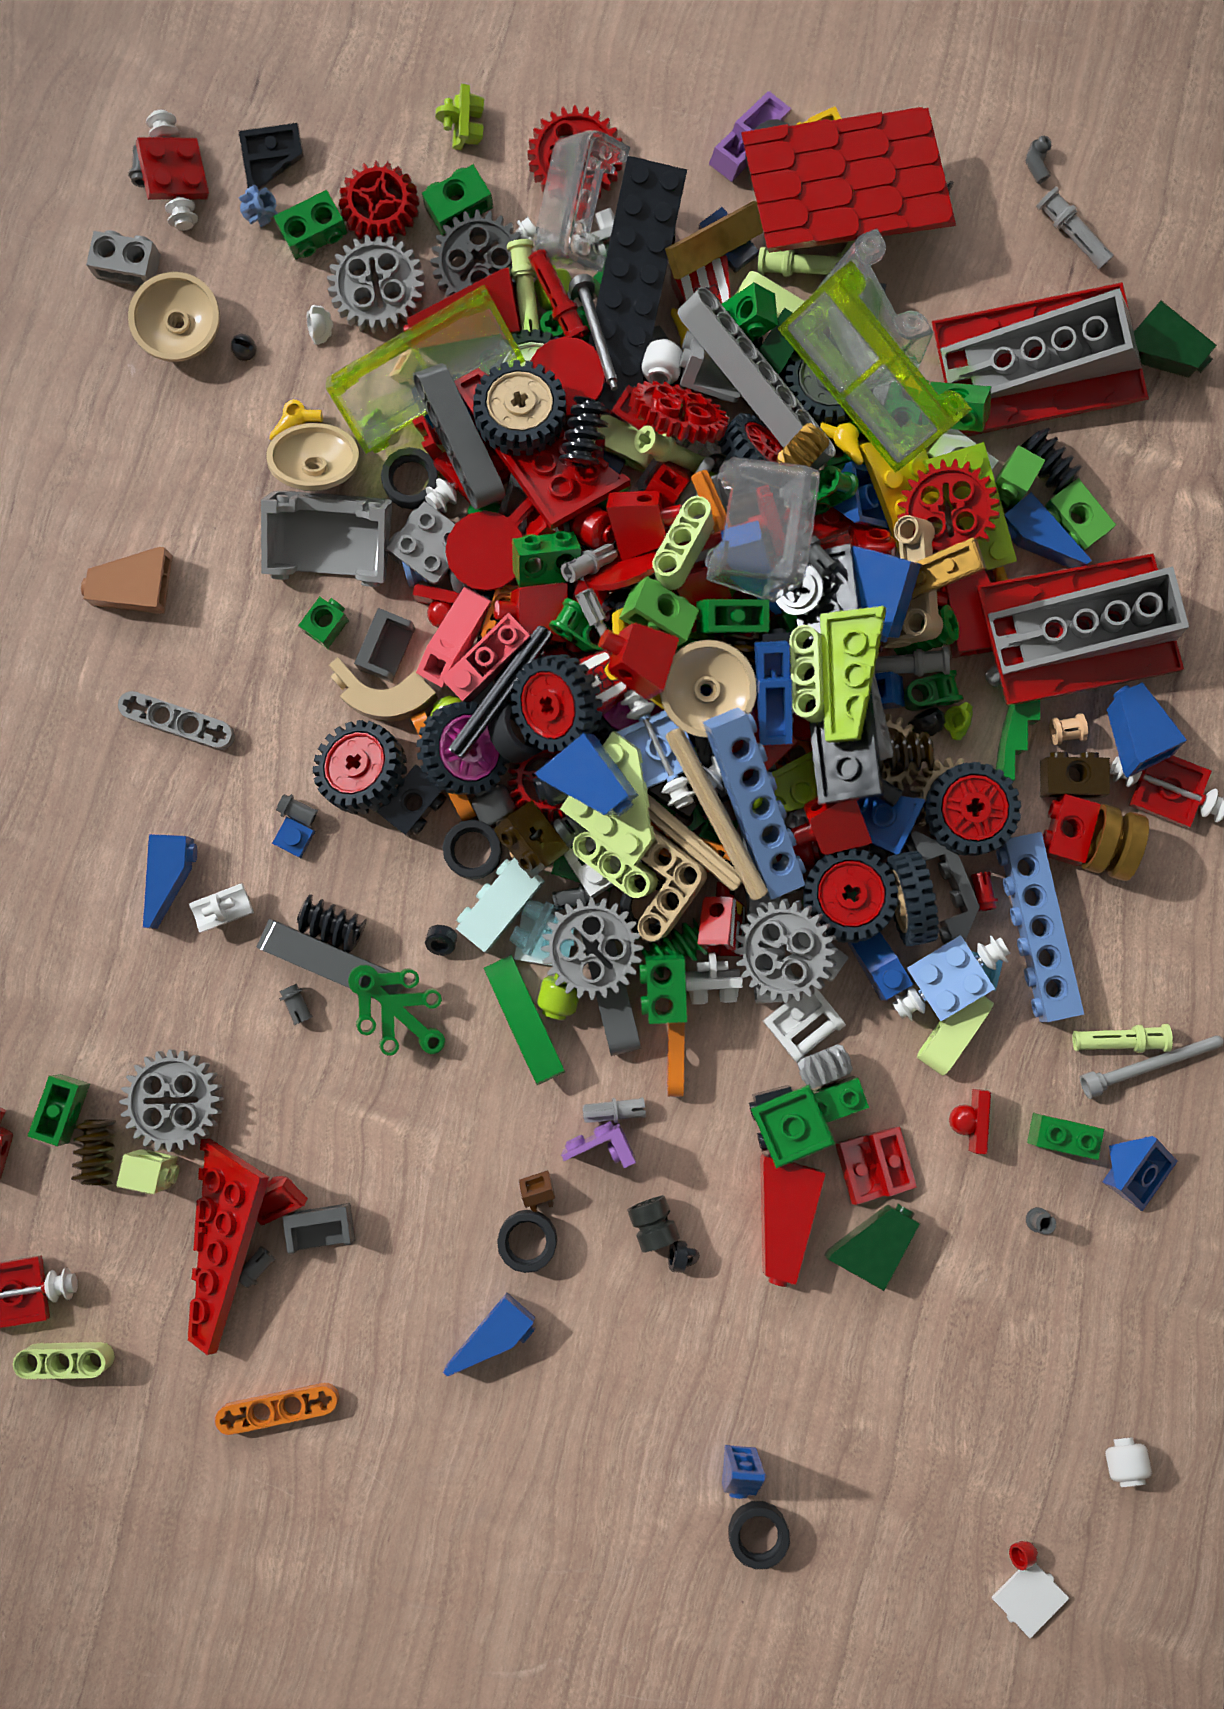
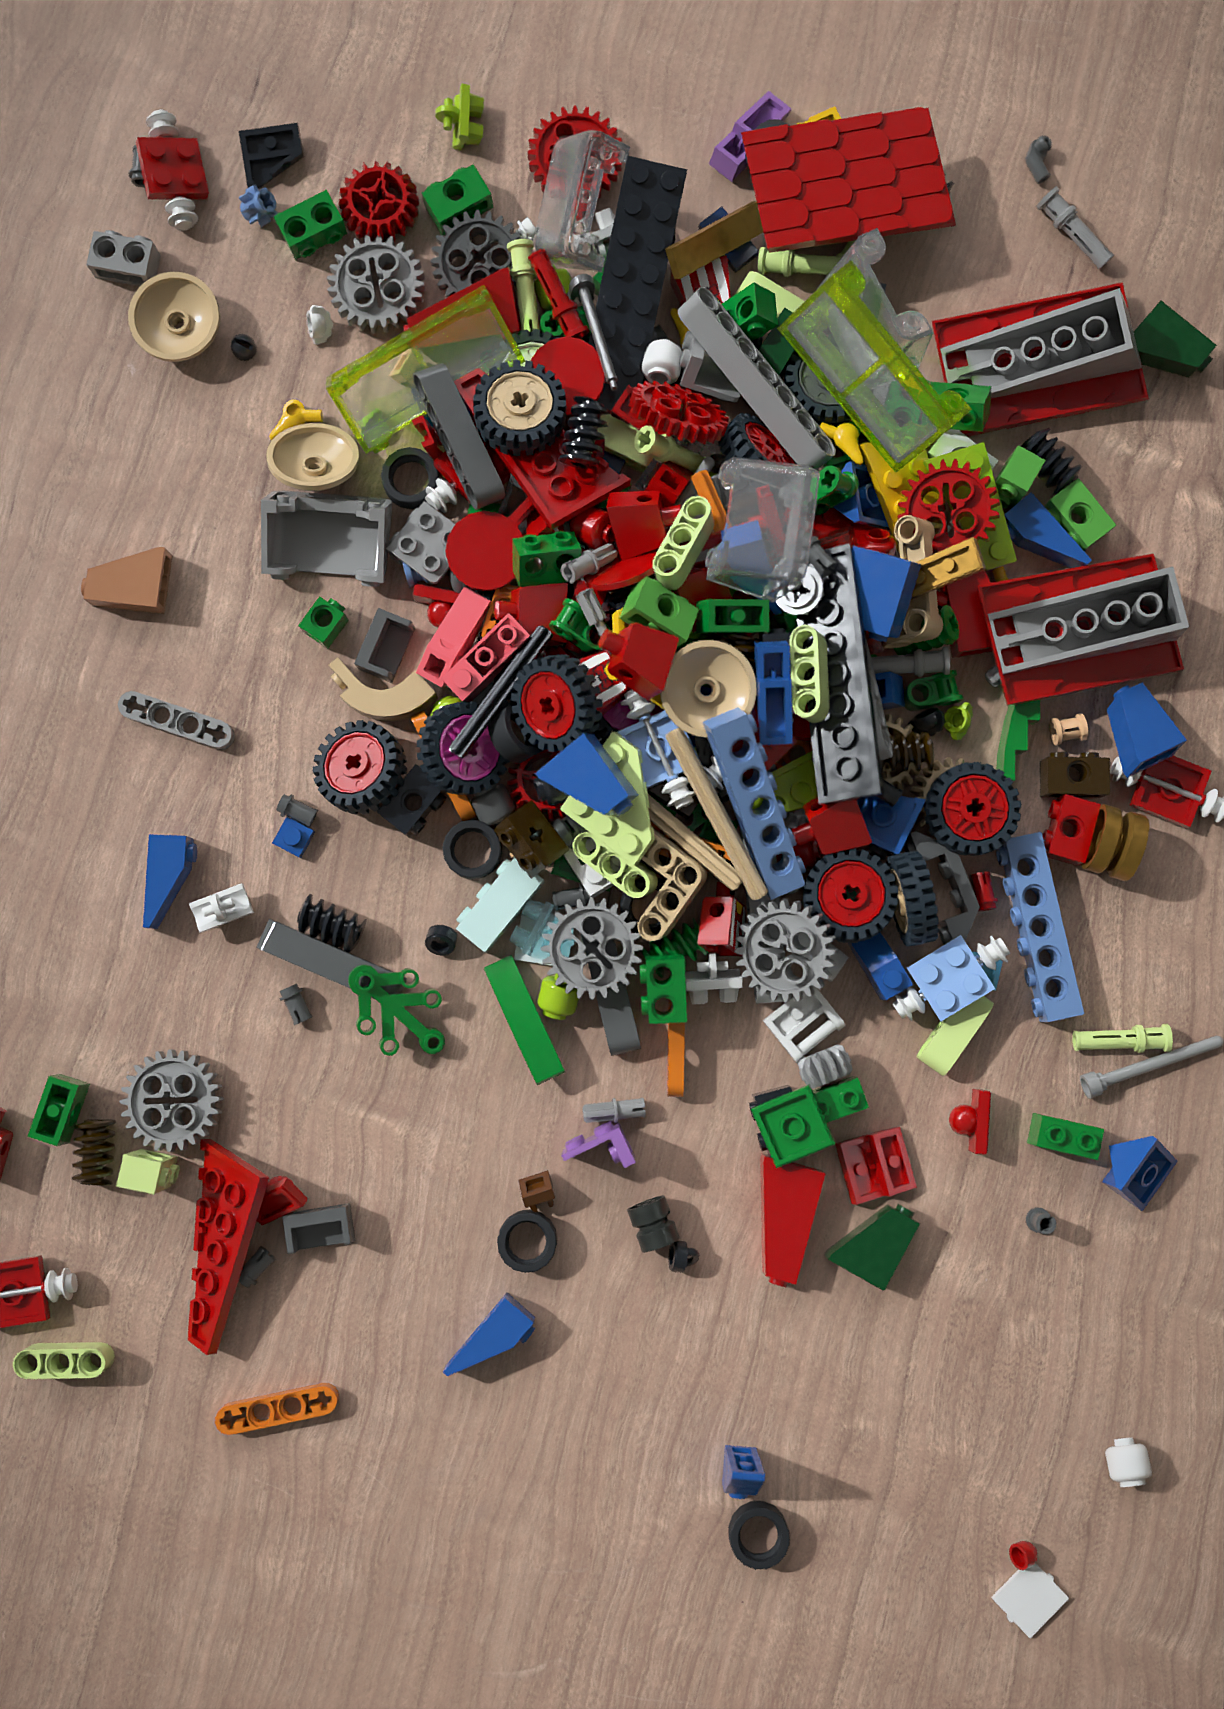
(804, 446): pearl gold gear -> none
(848, 663): lime wing -> none

